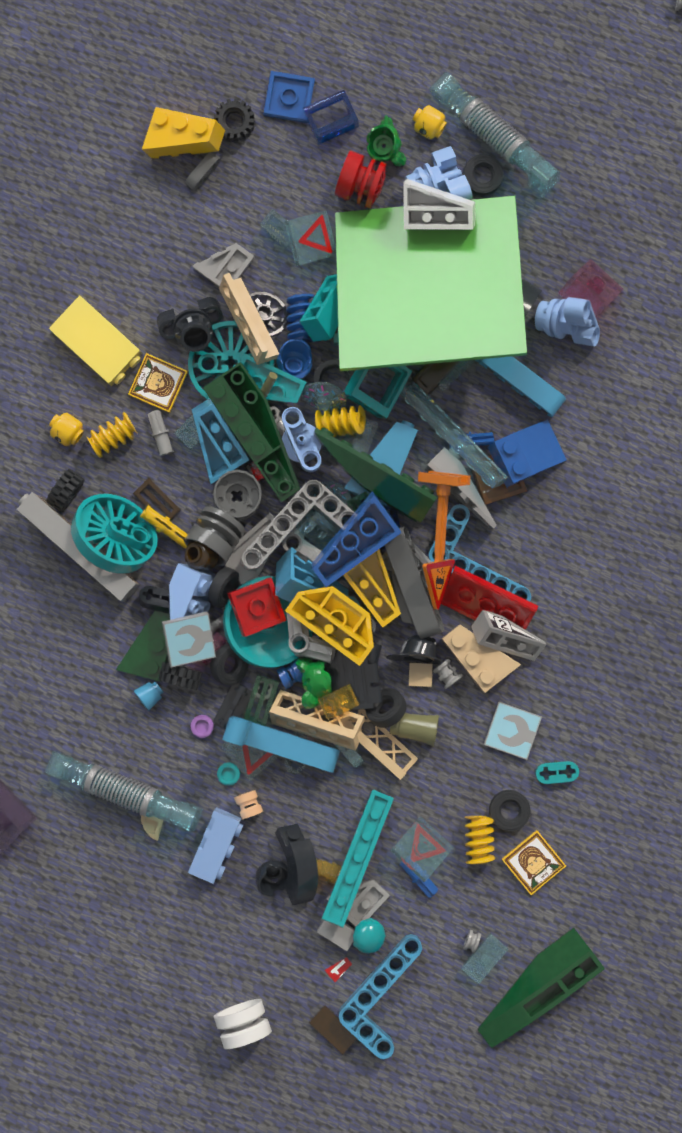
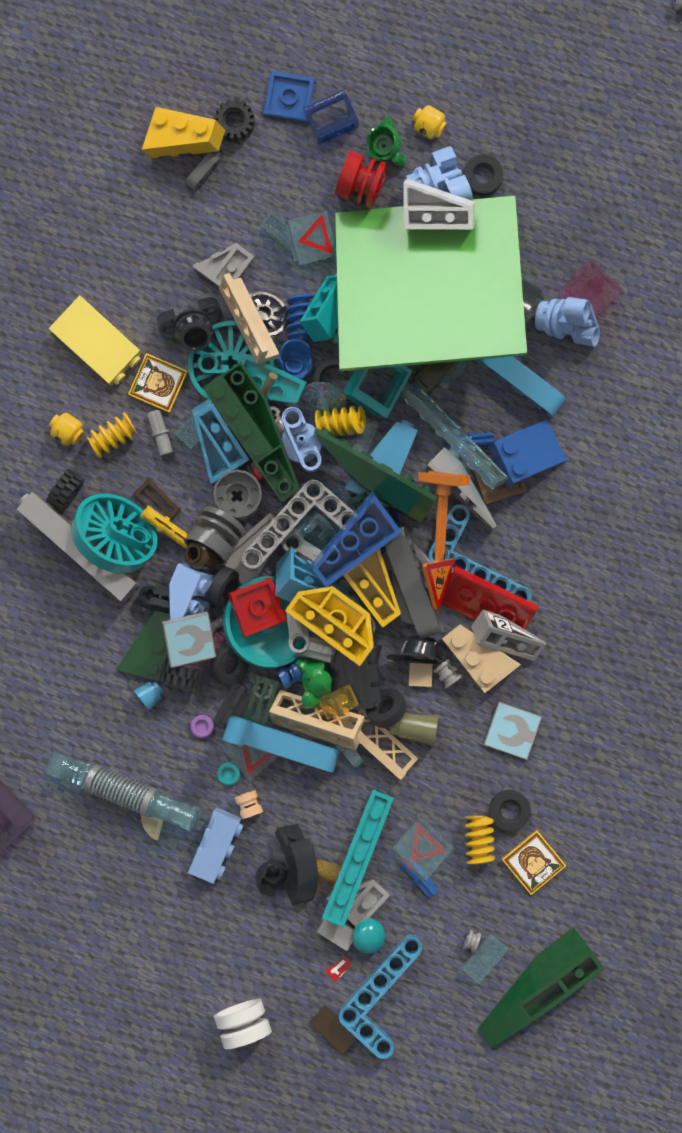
(515, 149): clear light blue piece -> none
(556, 766): teal beam -> none

